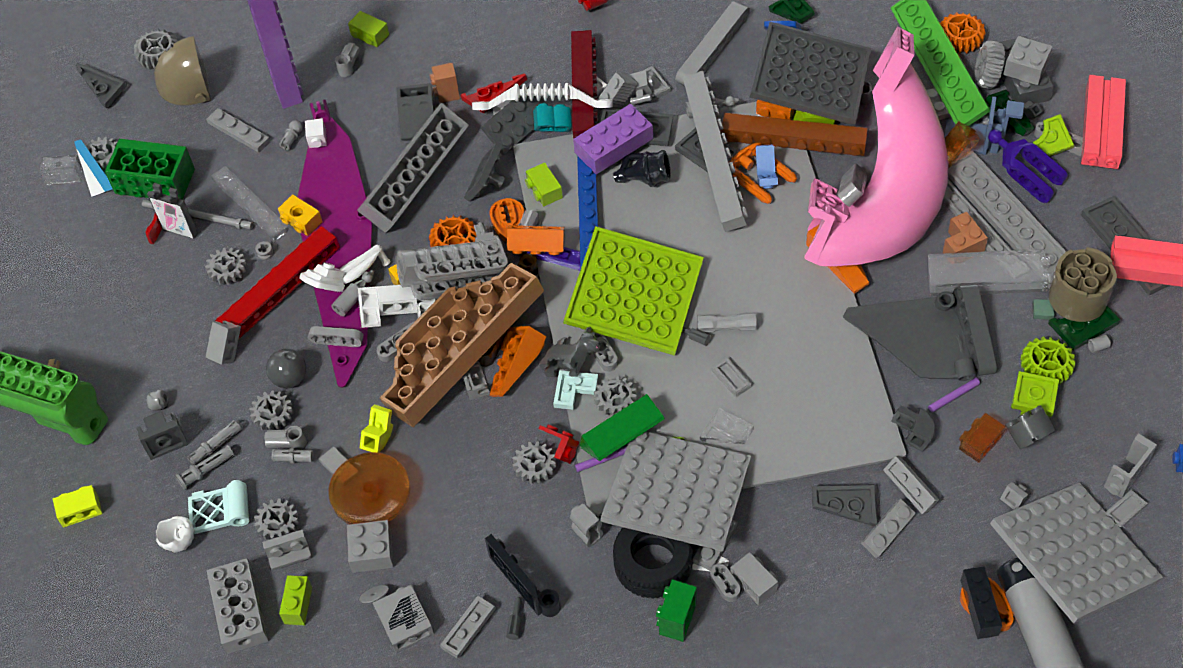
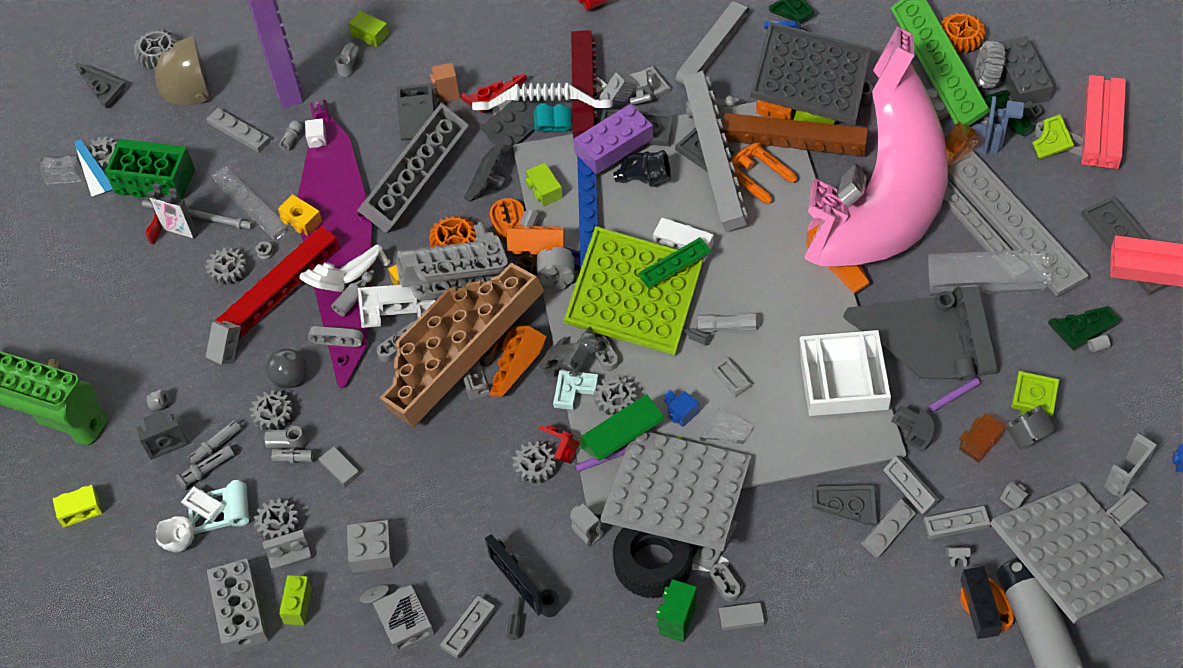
(203, 504): none -> white tile
(369, 488): clear orange dish -> none
(379, 430): neon yellow brick -> none
(555, 267): none -> light grey brick
(674, 263): none -> green tile
(678, 235): none -> white brick
(681, 408): none -> blue brick
(741, 616): none -> light grey tile
(754, 578): light grey brick -> none
(766, 166): medium blue bracket -> none
(844, 373): none -> white slope
(956, 522): none -> light grey plate
(958, 552): none -> light grey tile
(965, 236): nougat brick -> none
(1023, 174): dark purple piece -> none
(1027, 60): light grey brick -> none
(1042, 309): sand green tile -> none
(1046, 356): lime gear -> none
(1082, 284): dark tan brick -> none

